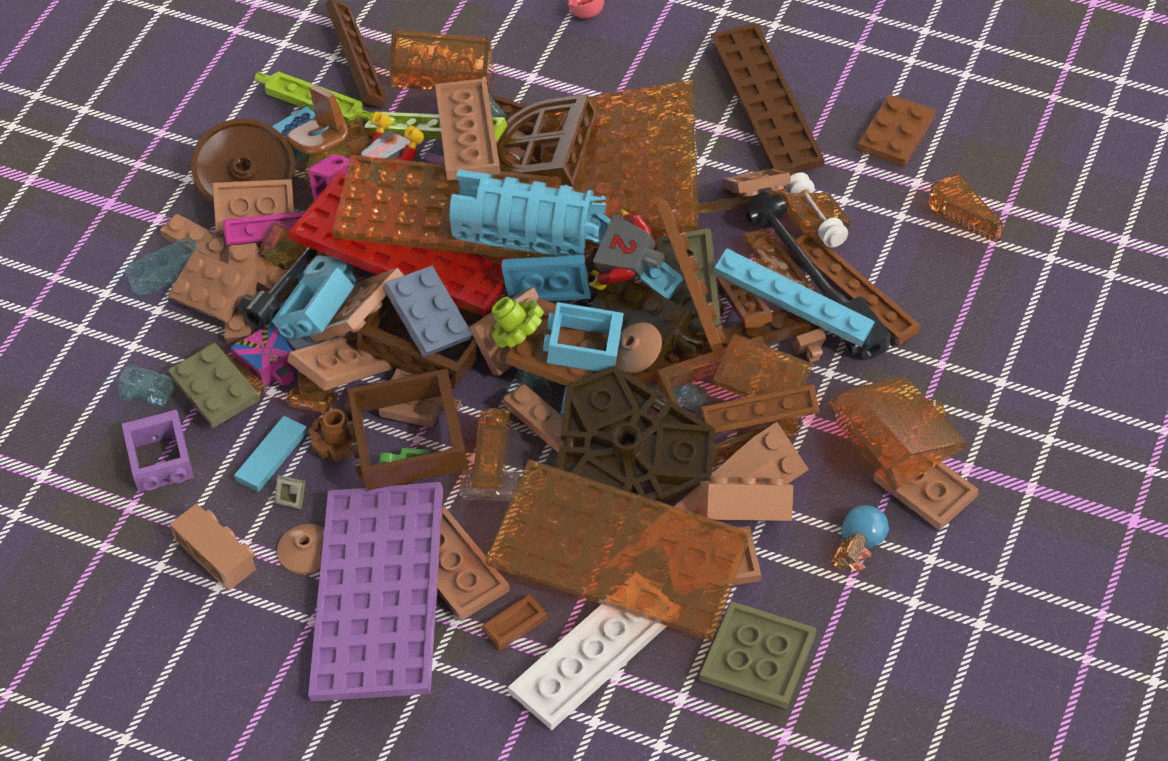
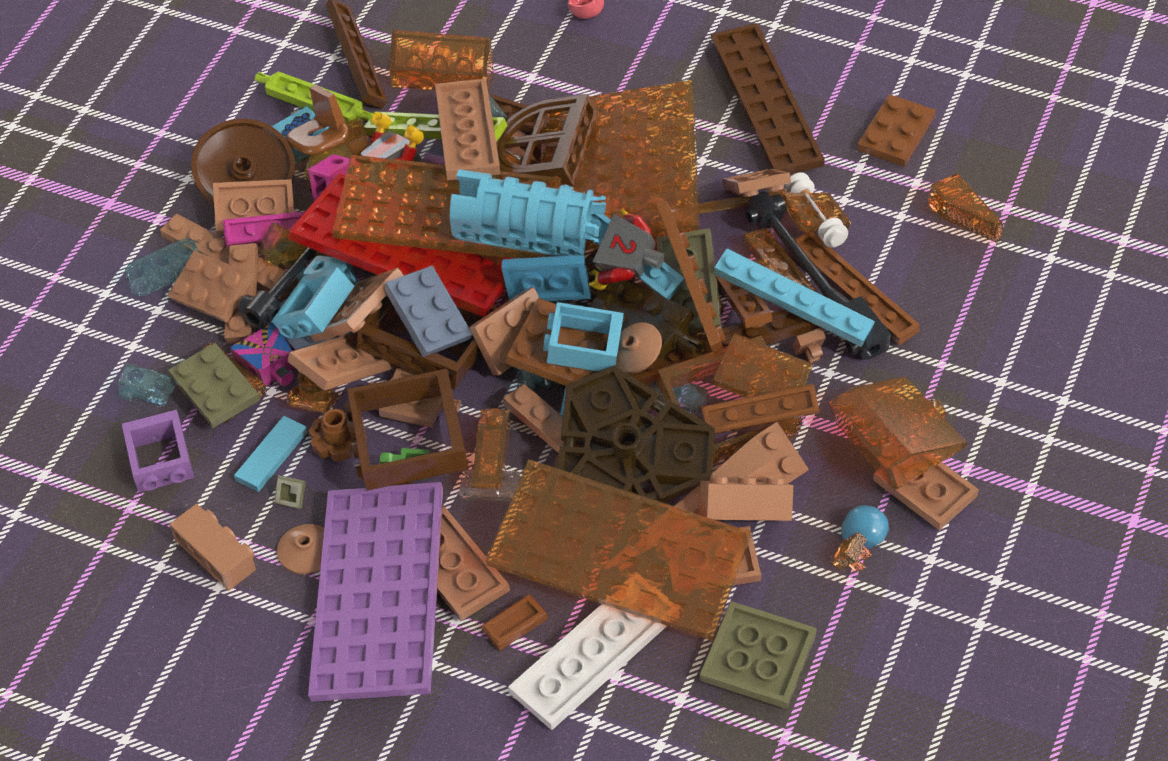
(515, 321): lime plant -> none

